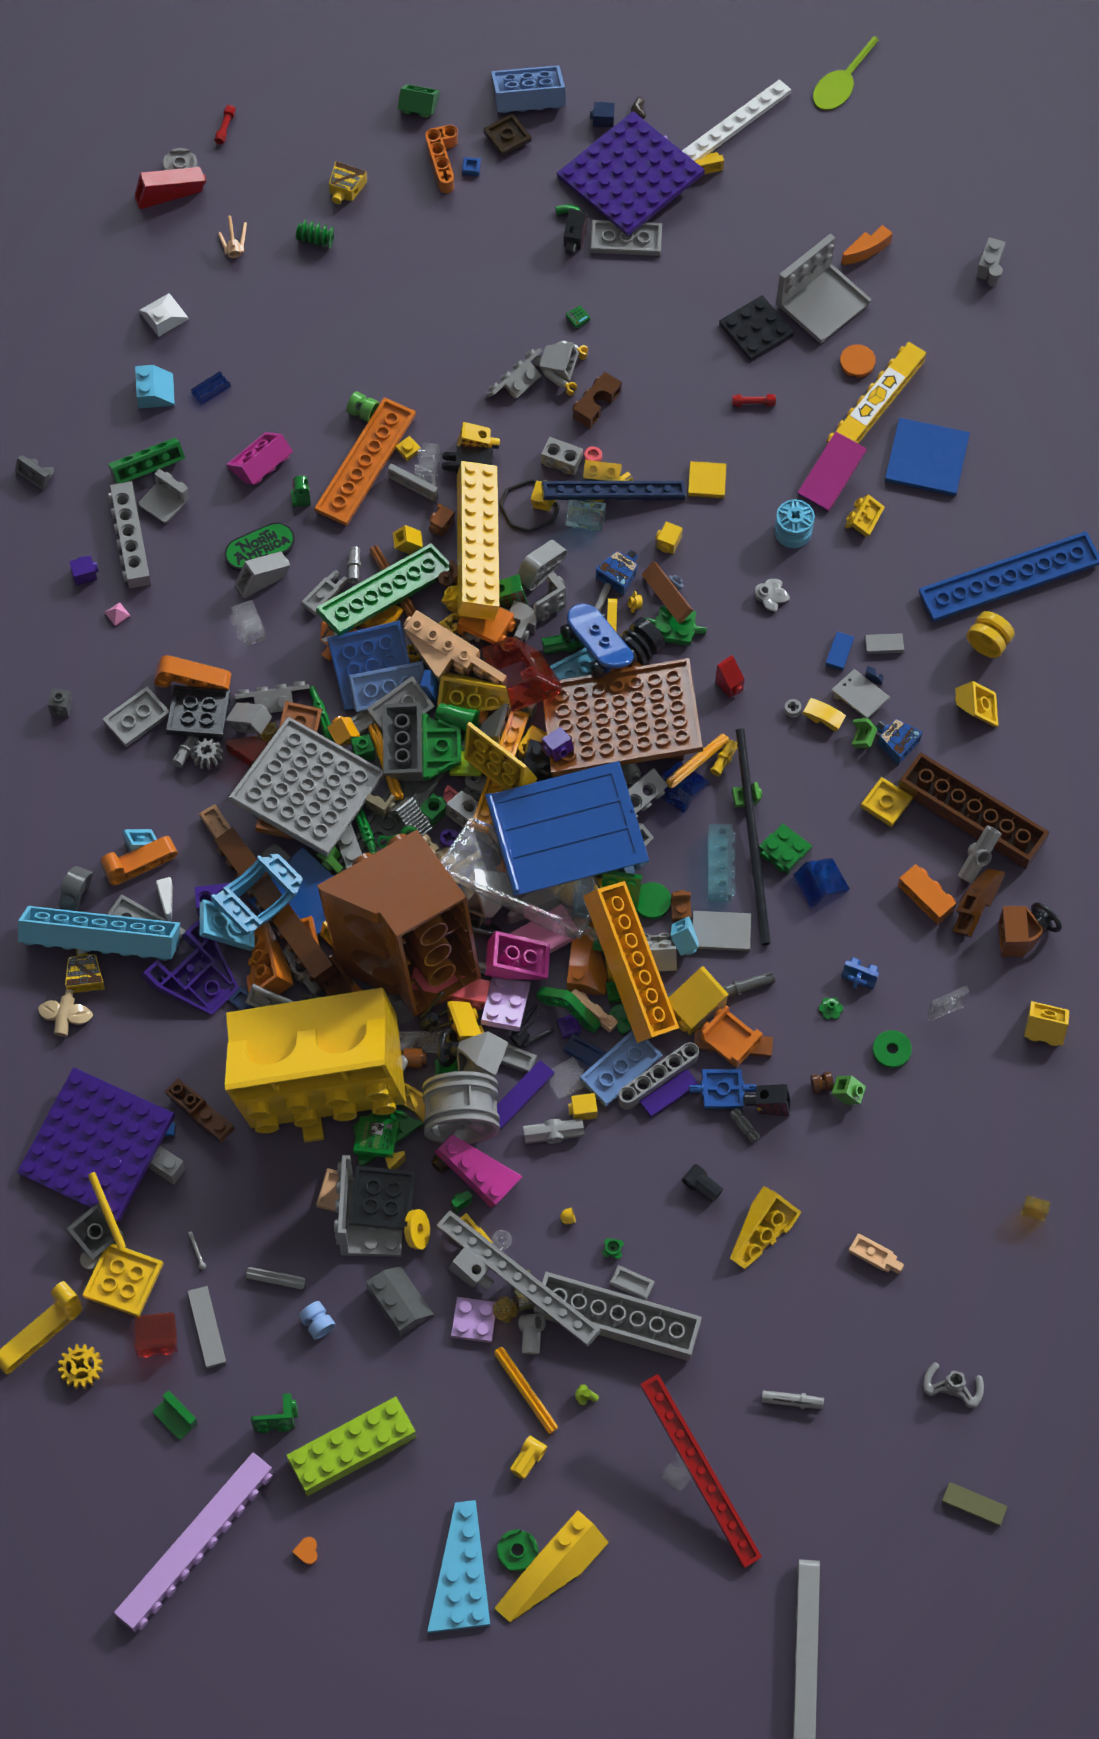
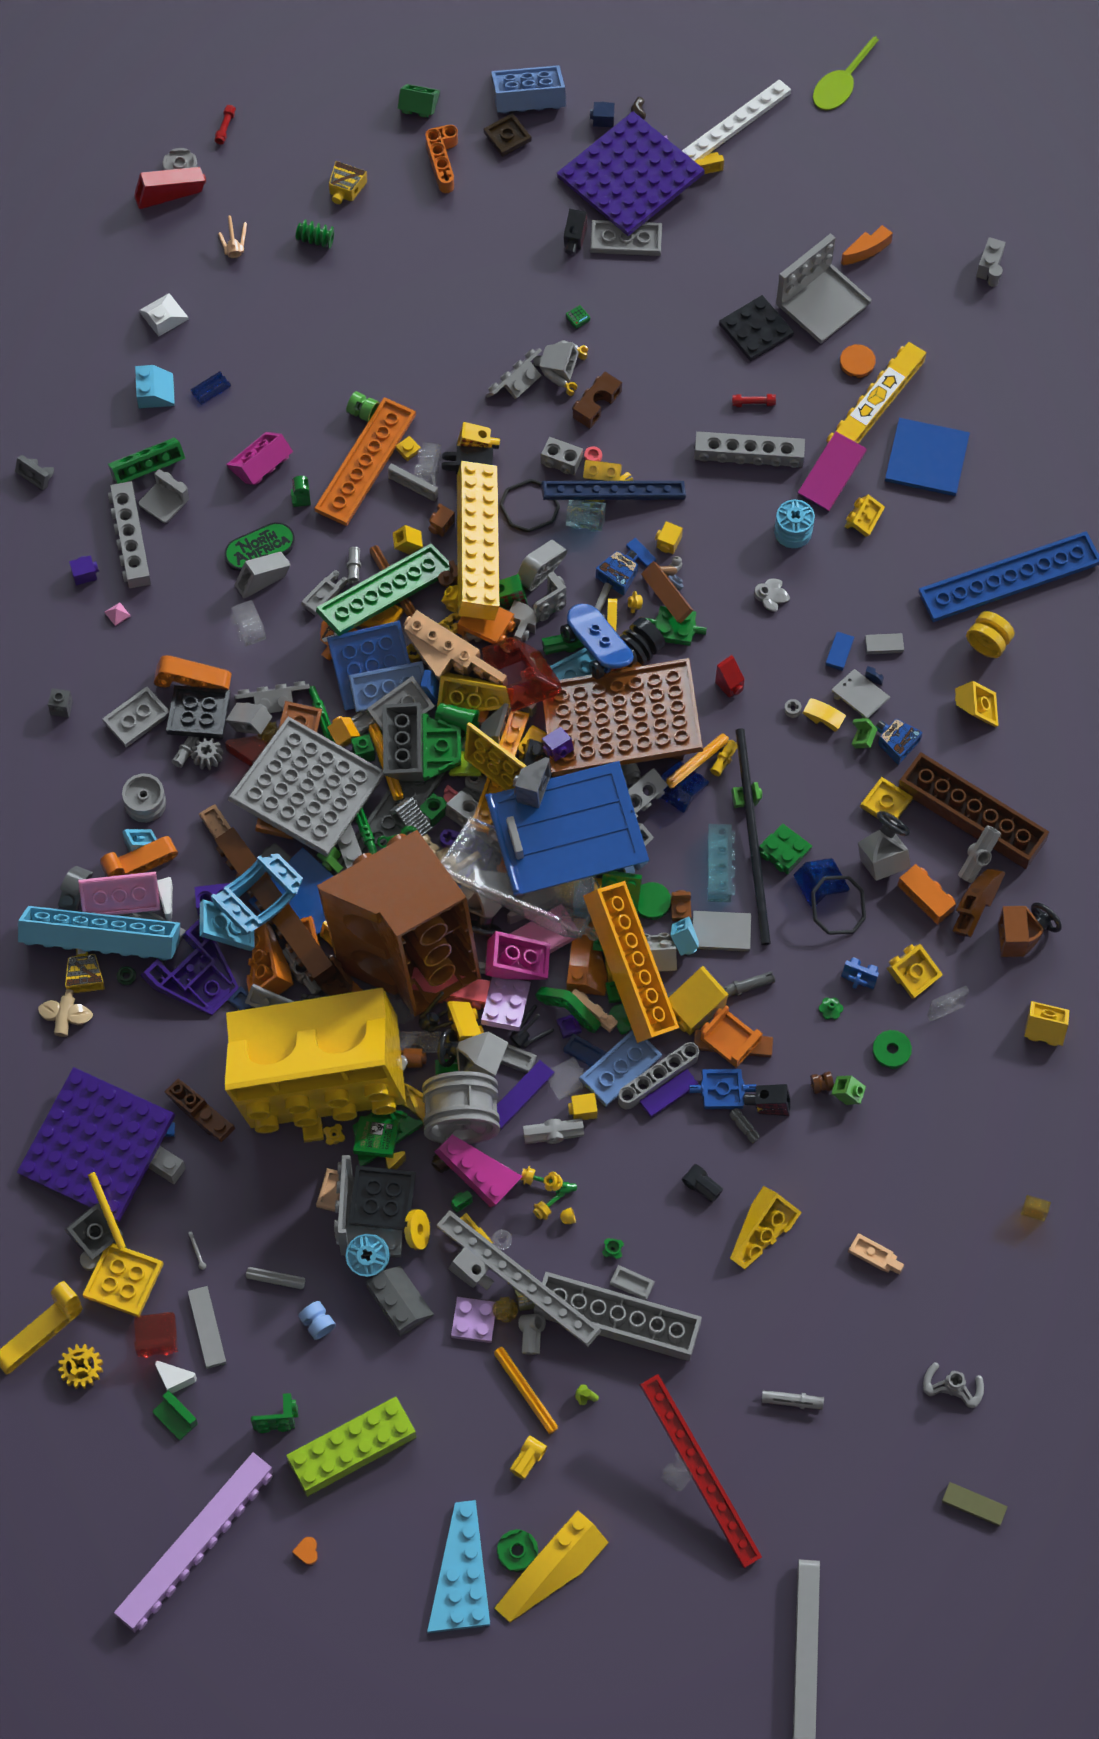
(120, 894): none -> bright pink tile
(123, 971): none -> dark green plate
(144, 797): none -> light grey wheel
(174, 1377): none -> white slope
(339, 1137): none -> yellow plate
(378, 806): dark tan bracket -> none
(379, 1257): none -> medium azure wheel
(471, 166): blue tile -> none
(514, 837): none -> light grey tile
(532, 783): none -> flat silver slope
(537, 498): yellow brick -> none
(552, 1182): none -> yellow plant
(563, 209): green arm -> none
(644, 555): none -> blue piece
(674, 566): none -> arm
(707, 479): yellow tile -> none
(757, 444): none -> light grey brick
(862, 905): none -> black piece
(883, 850): none -> light grey piece
(914, 970): none -> yellow plate

